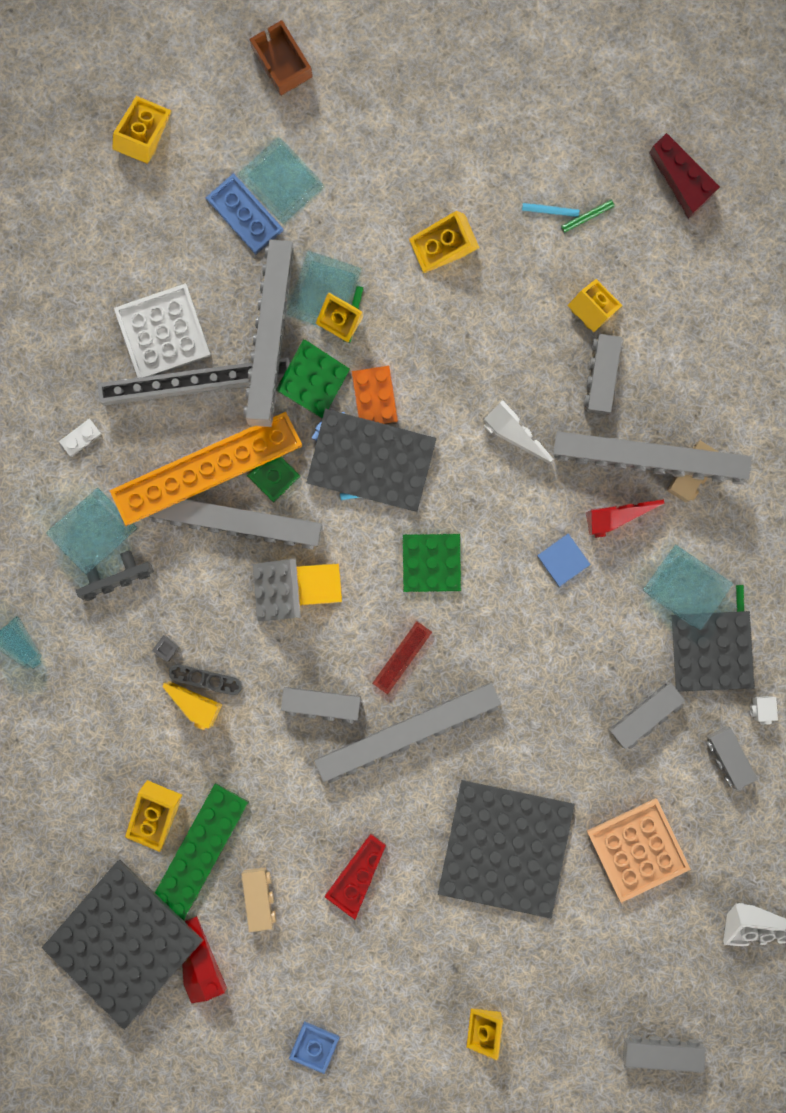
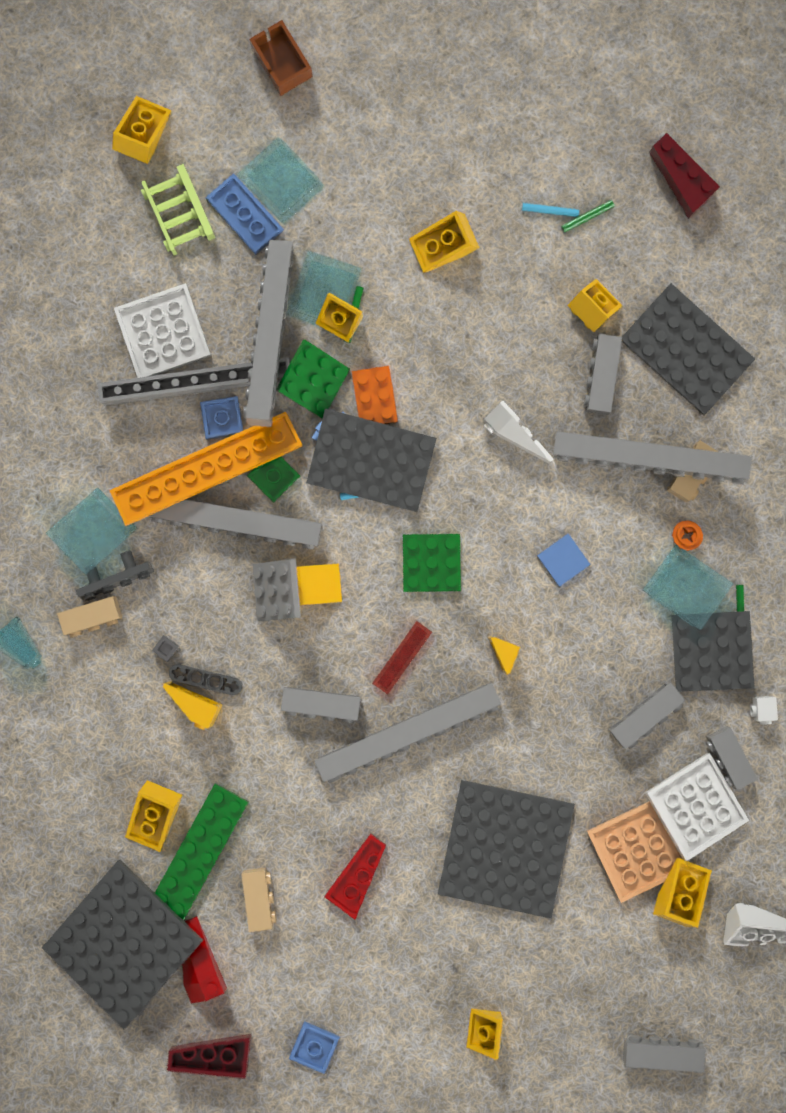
(80, 437): white plate -> none
(90, 616): none -> tan brick
(189, 196): none -> yellowish green fence
(212, 1057): none -> dark red wedge
(221, 417): none -> medium blue tile
(505, 653): none -> yellow slope
(607, 519): red wedge -> none
(683, 894): none -> yellow slope
(687, 349): none -> dark grey plate
(687, 527): none -> orange gear
(696, 806): none -> white plate

